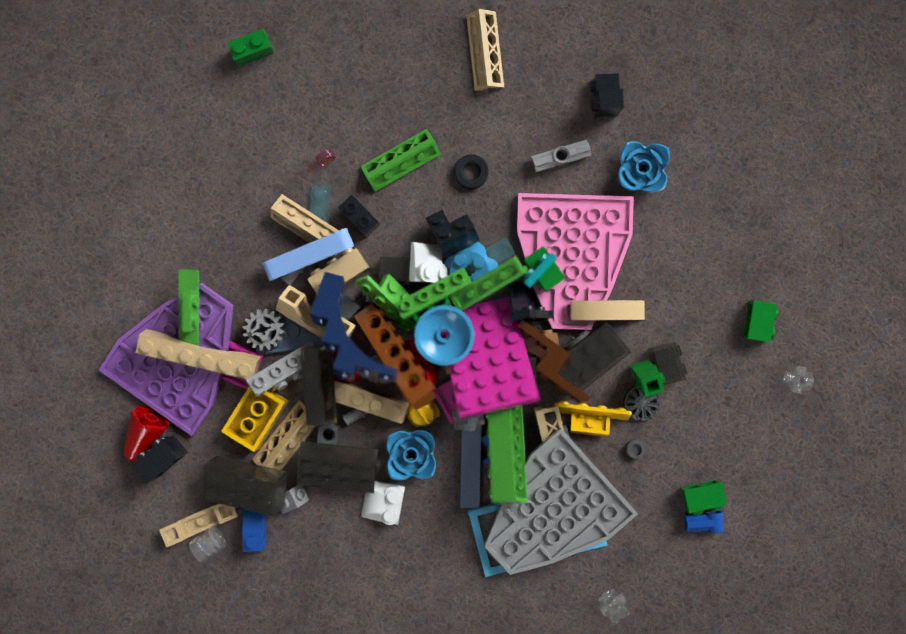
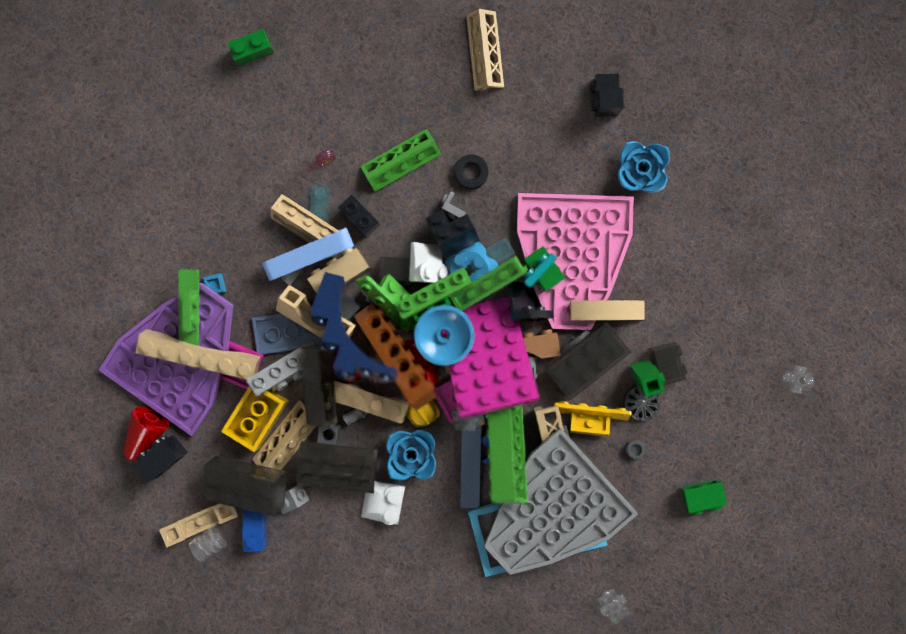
(215, 283): none -> dark azure tile
(267, 335): light grey gear -> none
(453, 212): none -> light grey bracket
(553, 363): reddish brown bracket -> none
(572, 152): light grey piece -> none
(704, 522): blue piece -> none
(760, 321): green brick -> none

